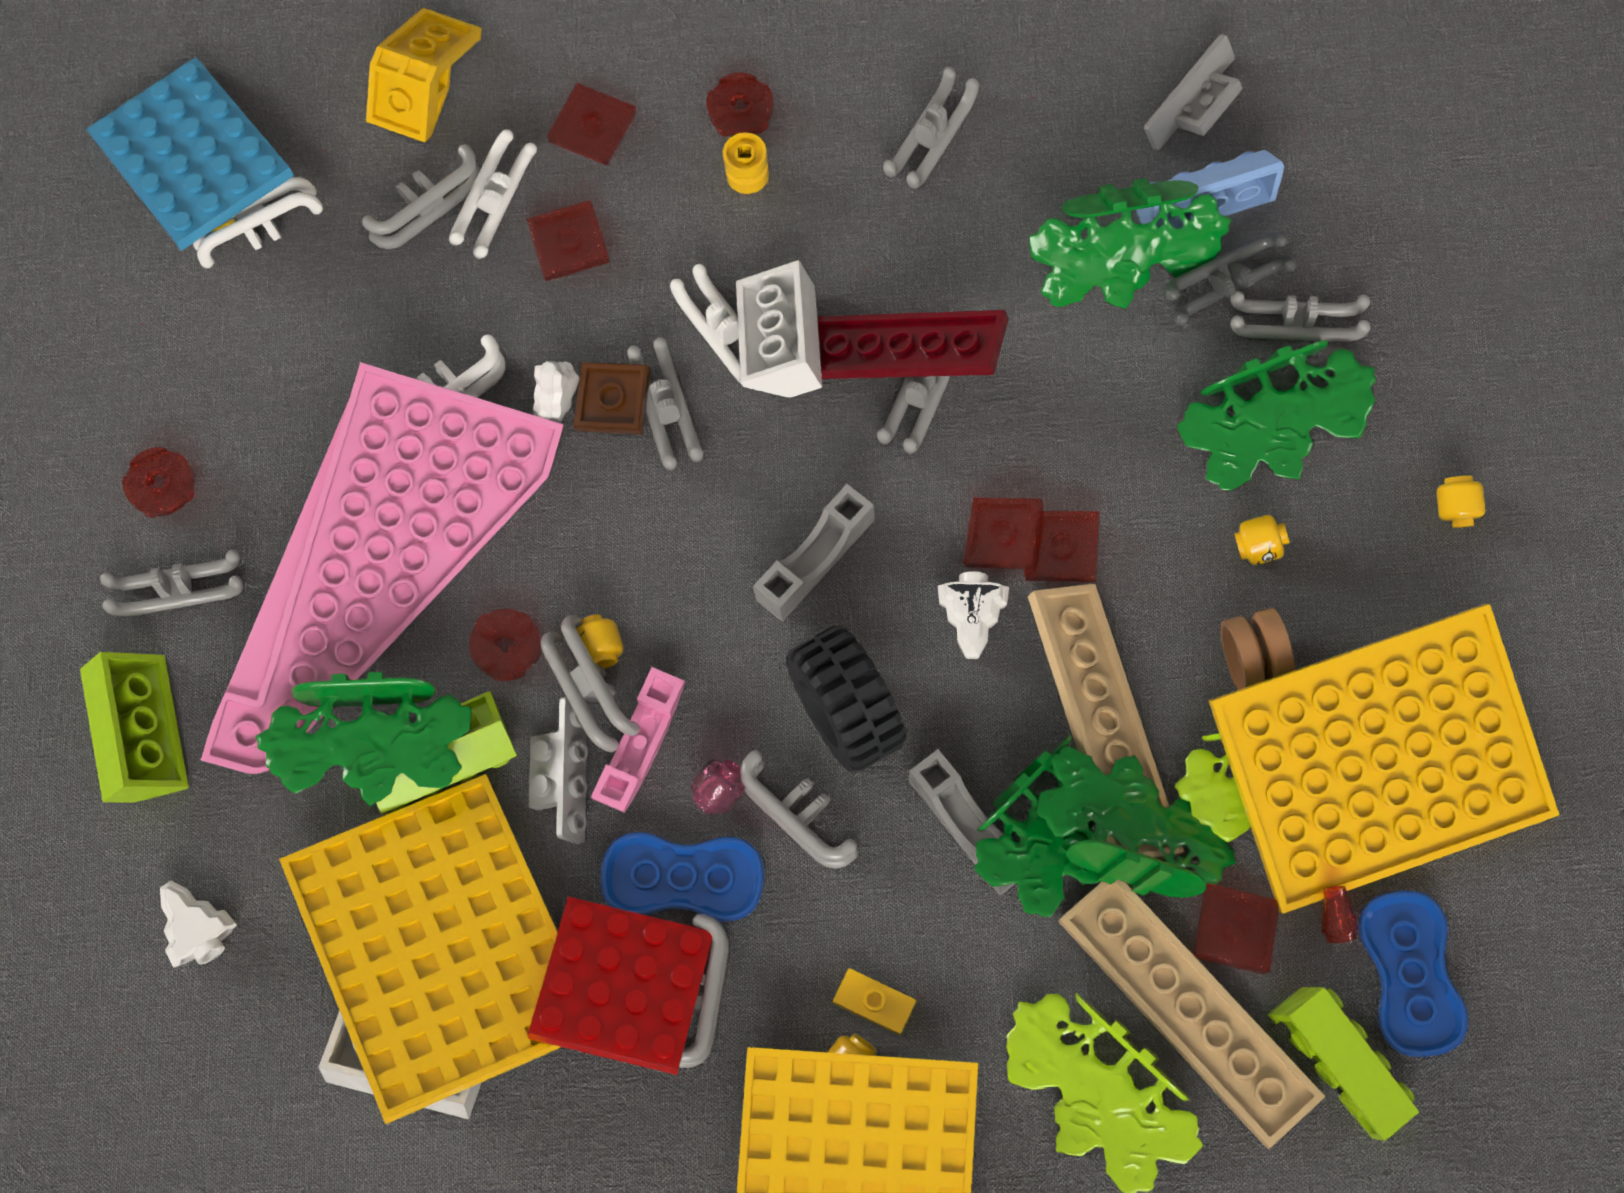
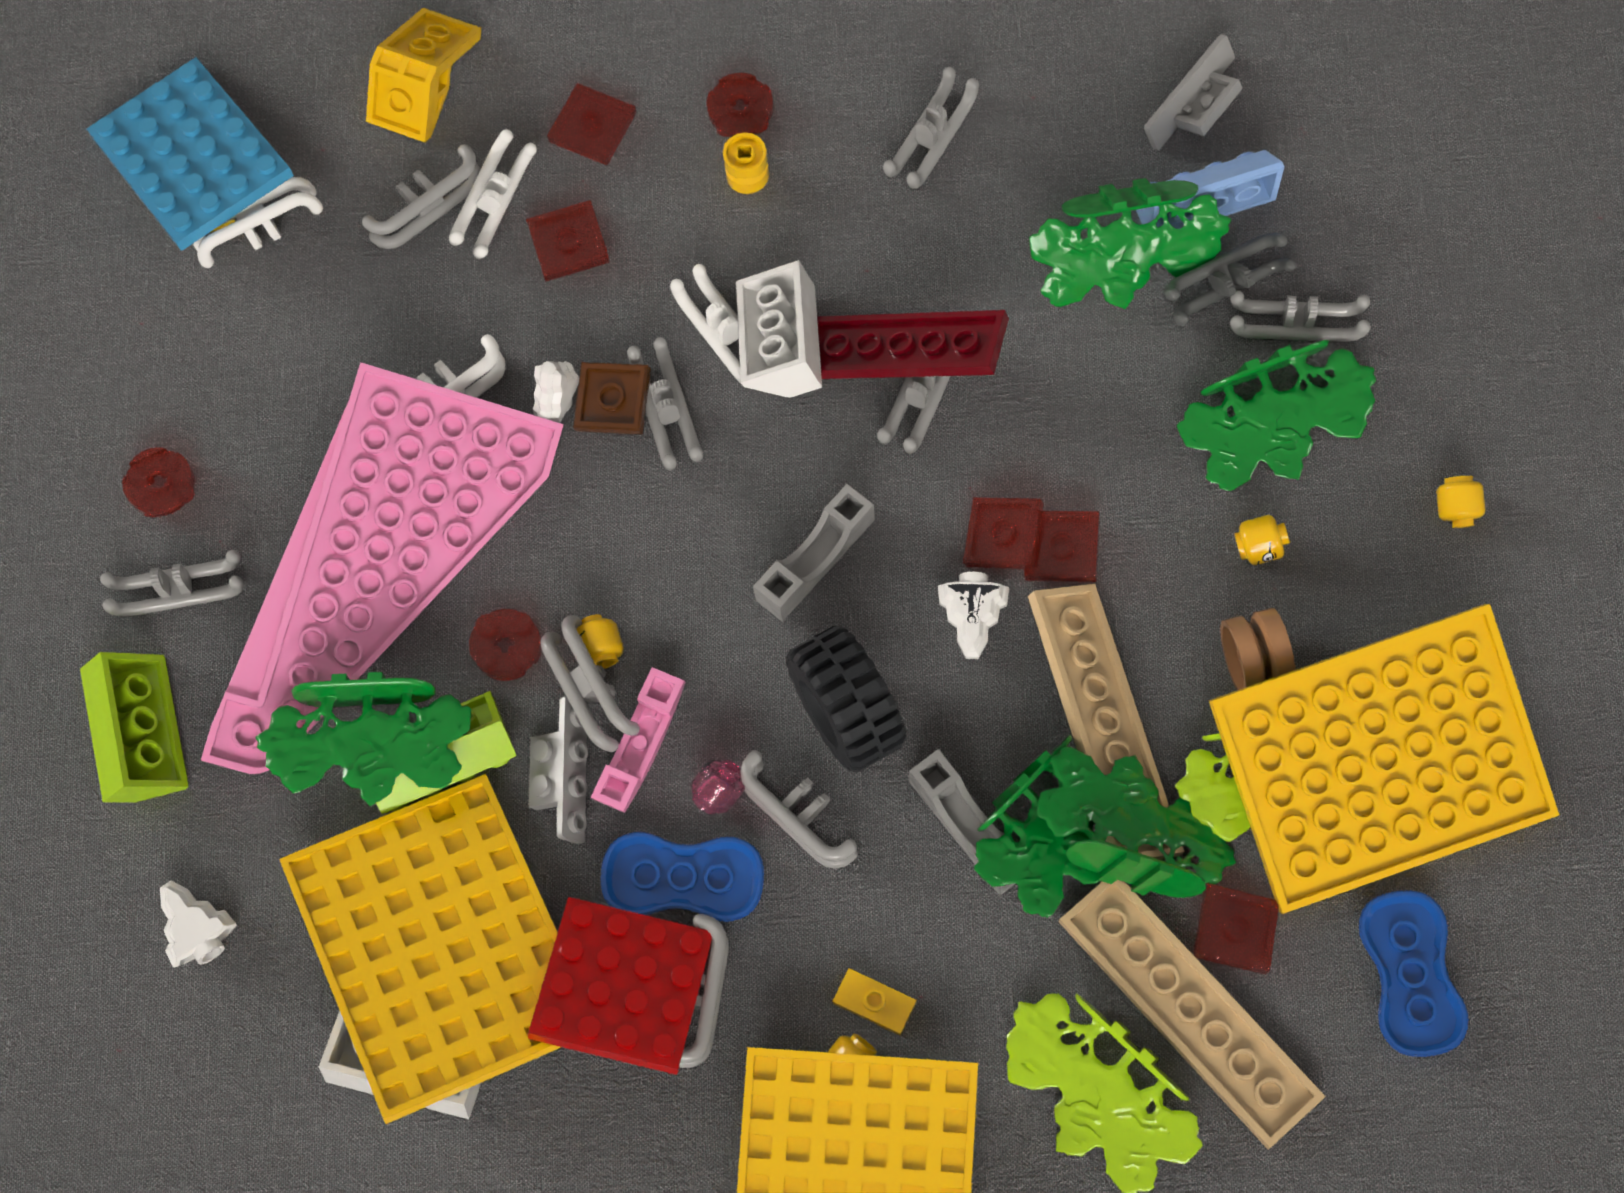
(1338, 917): clear red cone -> none
(1346, 1060): lime wedge -> none

